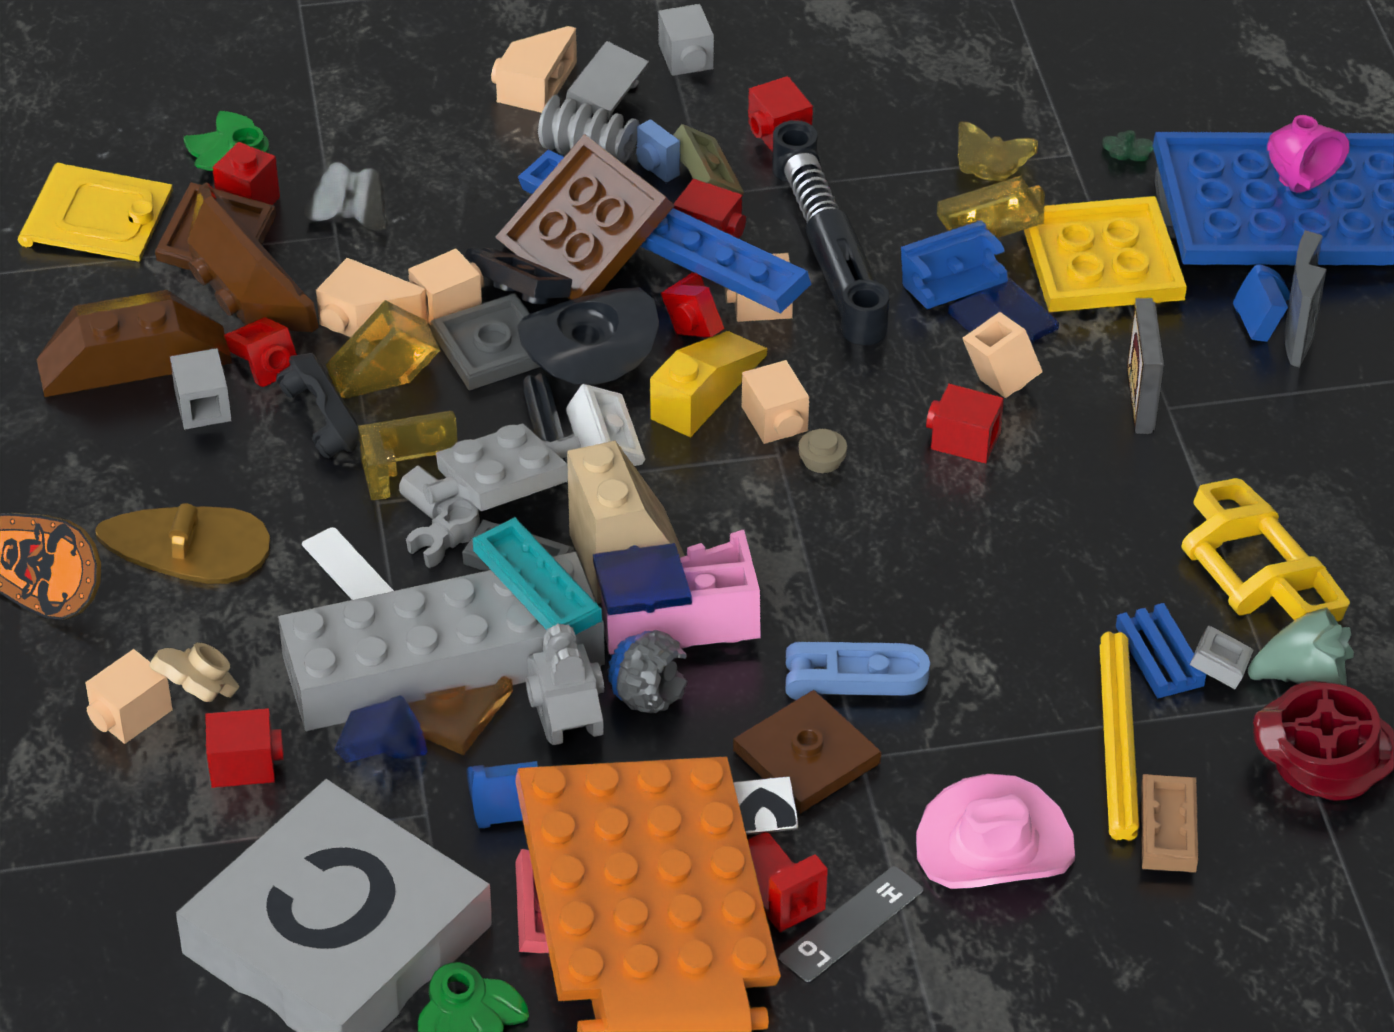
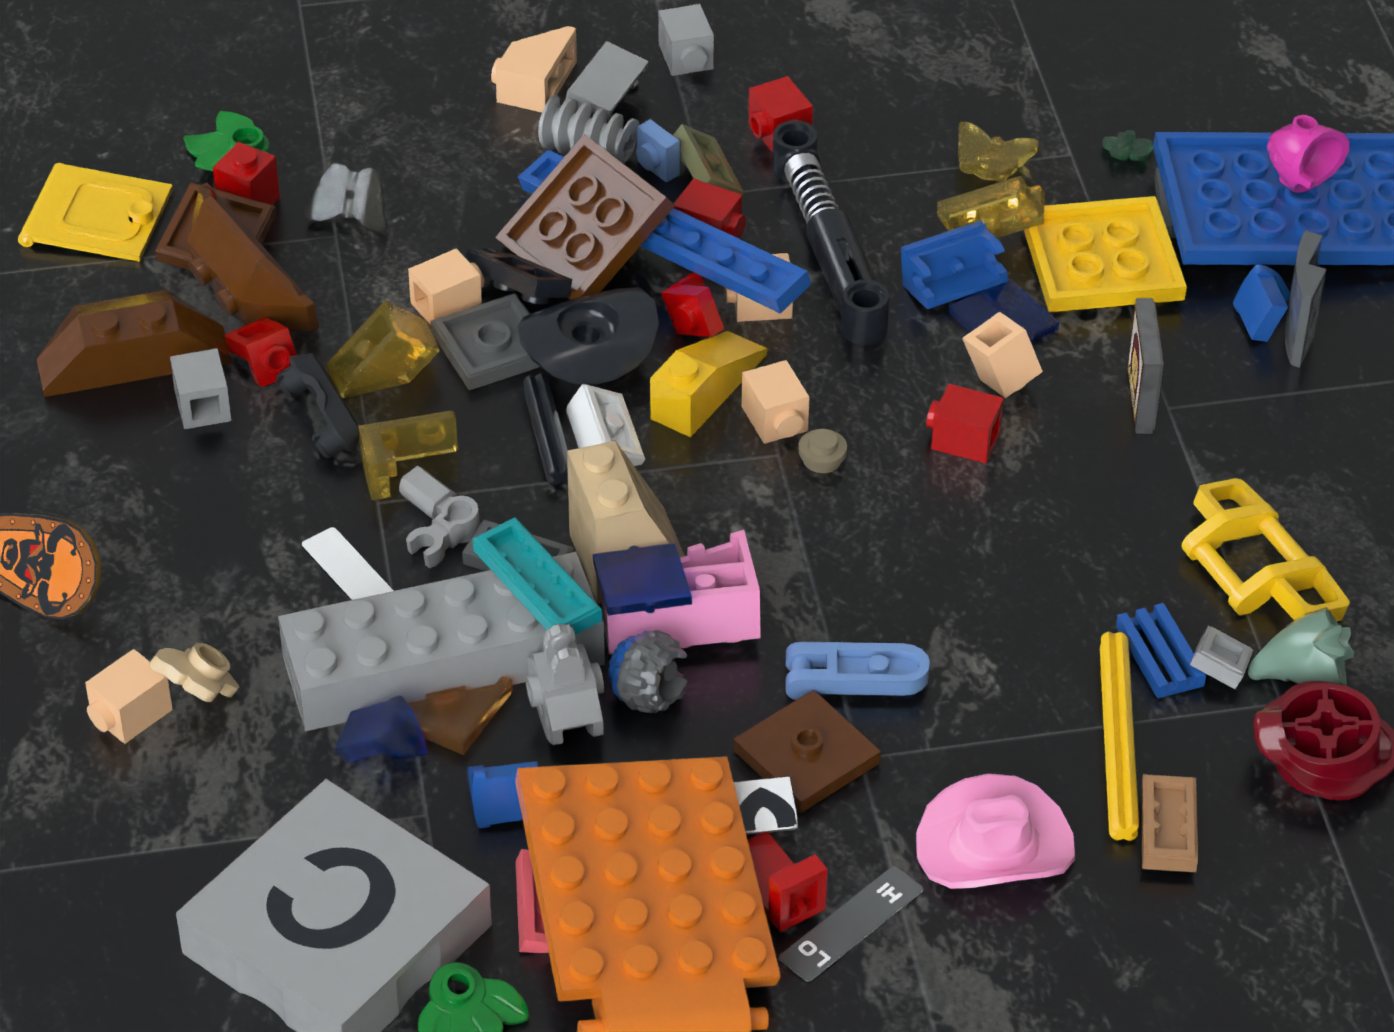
(189, 542): pearl gold shield -> none
(242, 747): red brick -> none
(358, 290): light nougat slope -> none
(500, 467): light grey plate -> none

